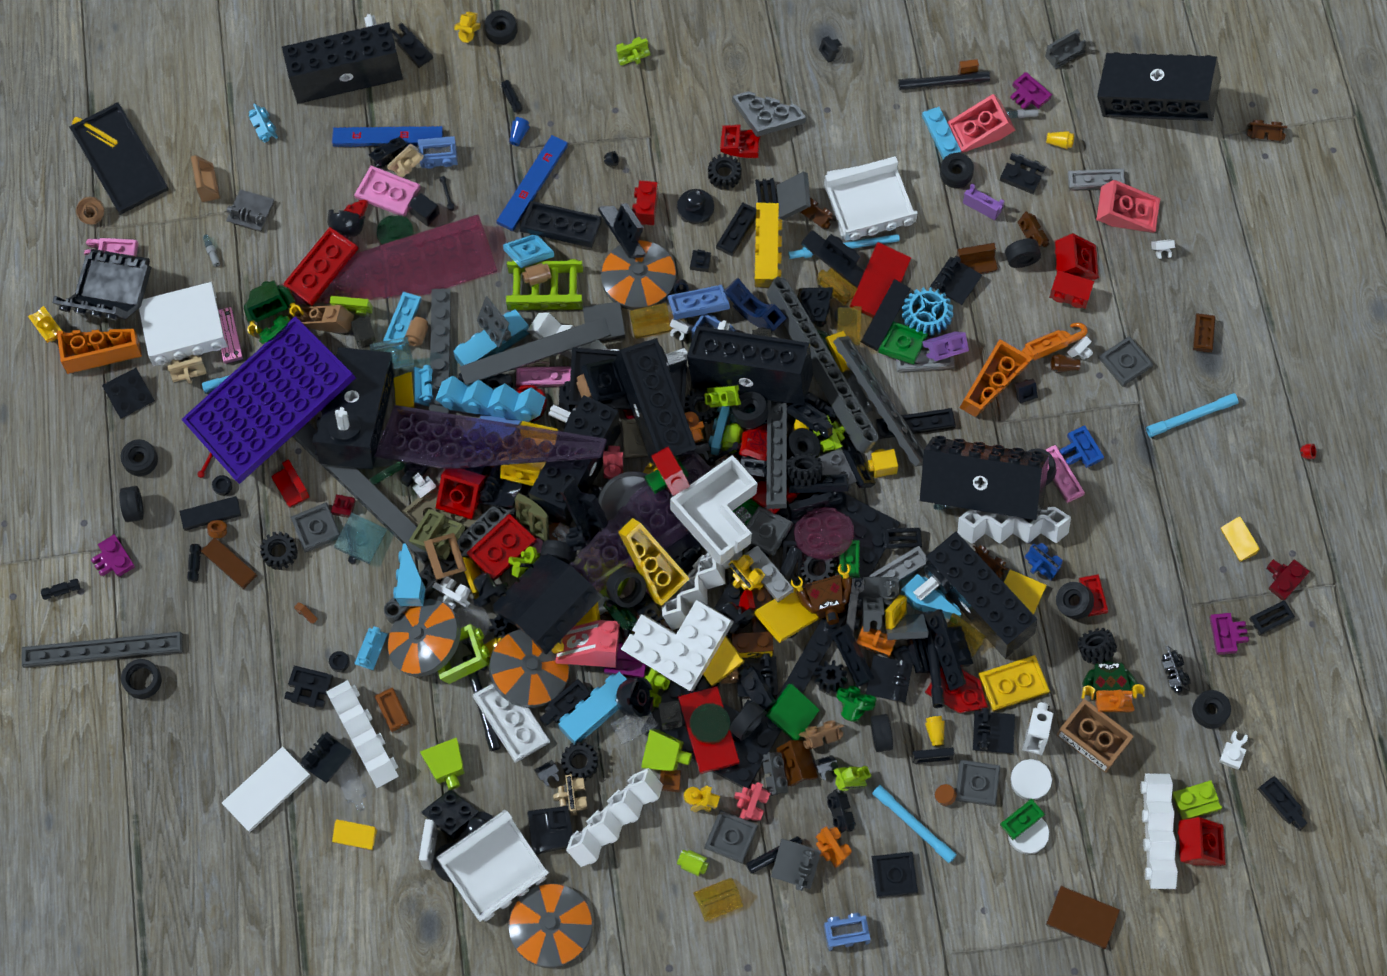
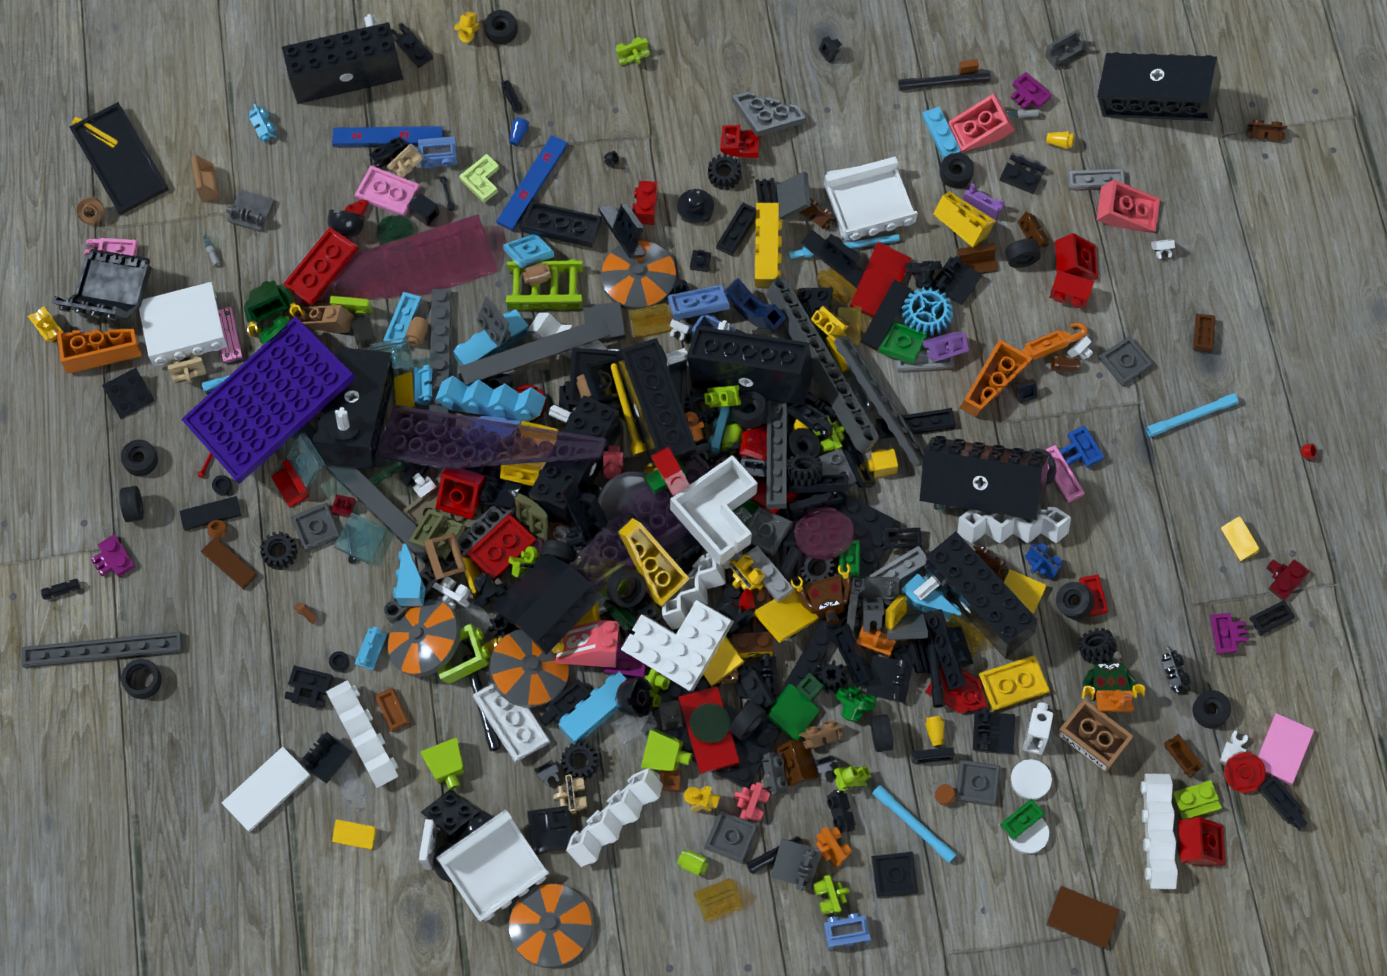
(194, 563): black axle -> none
(305, 460): none -> clear light blue plate
(477, 178): none -> yellowish green plate
(542, 376): bright pink tile -> none
(636, 445): none -> yellow piece
(810, 687): none -> dark green tile
(826, 887): none -> lime hips
(829, 323): none -> yellow hips
(923, 272): none -> black plate
(964, 219): none -> yellow wedge
(1183, 755): none -> reddish brown hinge
(1244, 772): none -> red tile
(1284, 748): none -> bright pink tile

